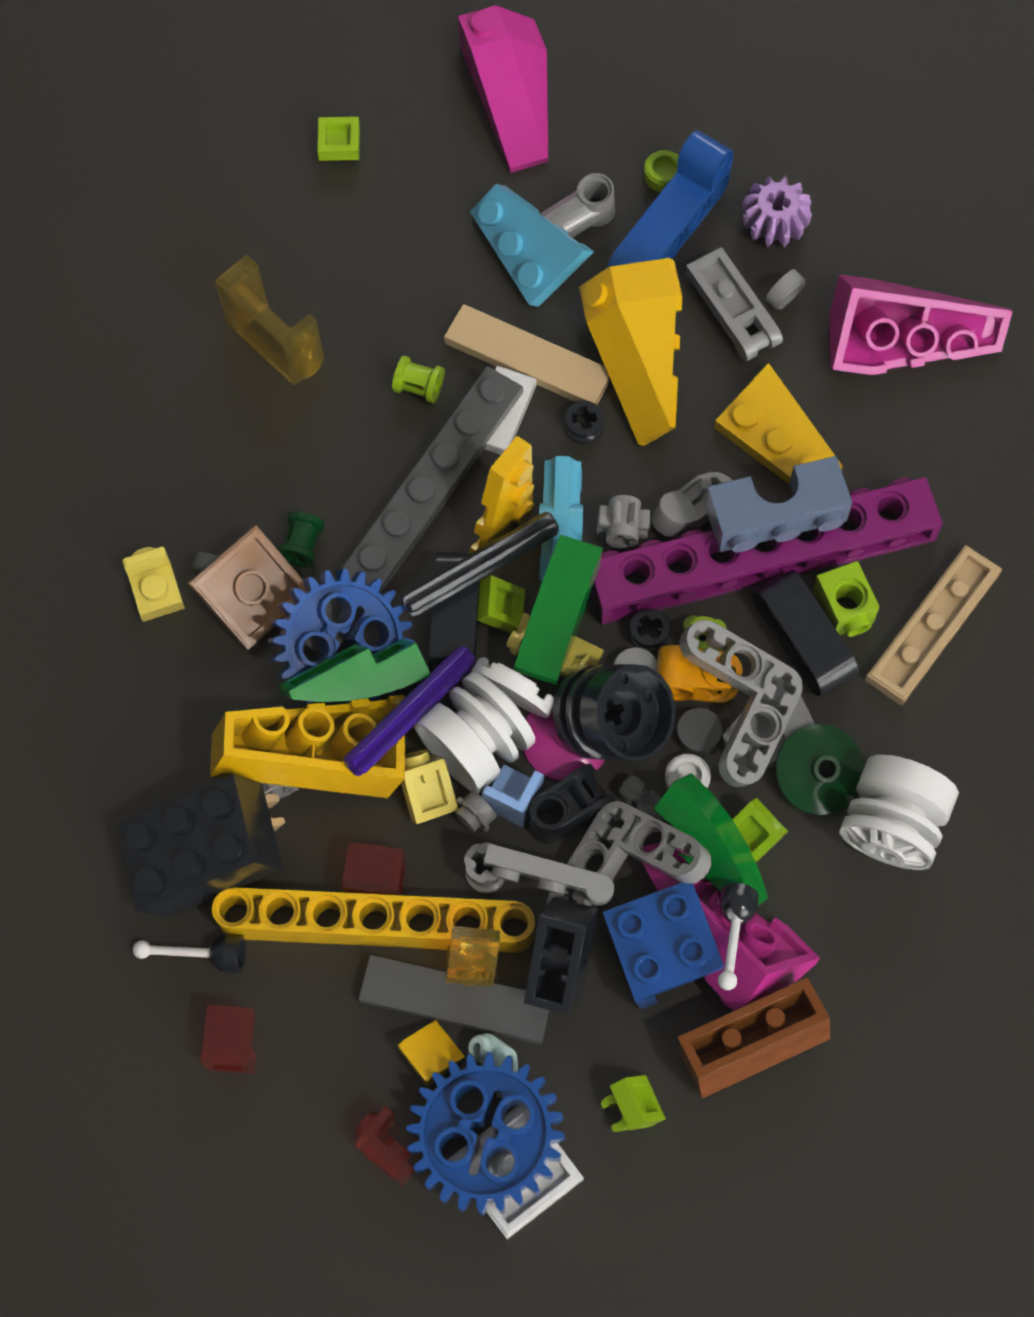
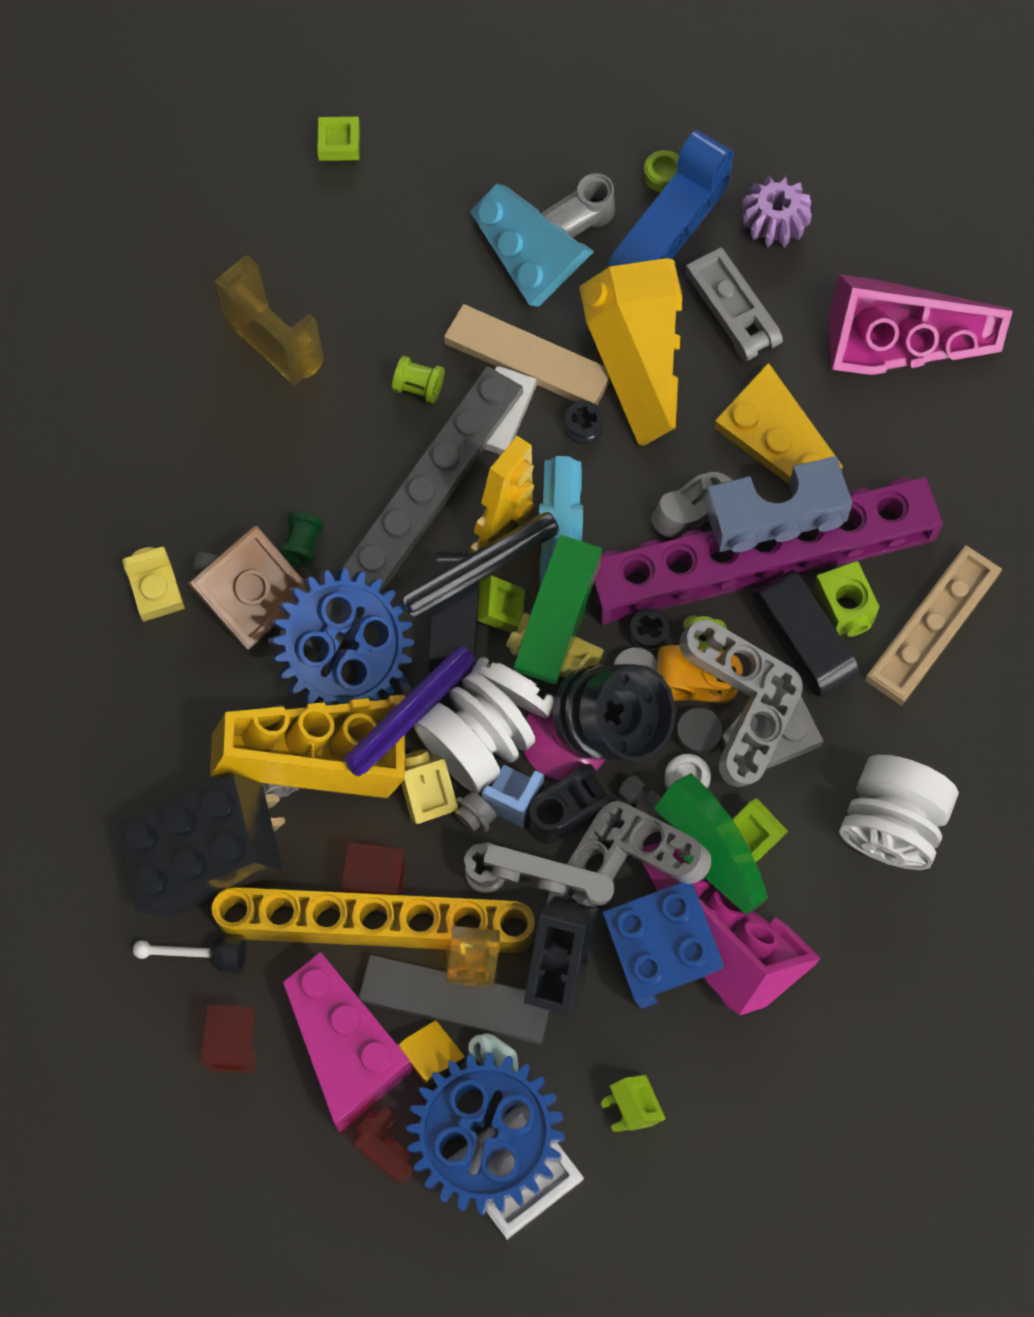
(345, 1042): none -> dark pink wedge
(359, 674): green slope -> none
(511, 79): dark pink wedge -> none
(623, 521): light grey gear -> none
(737, 905): hinge -> none
(754, 1037): dark orange brick -> none
(785, 290): light grey tile -> none
(799, 774): dark green dish -> none

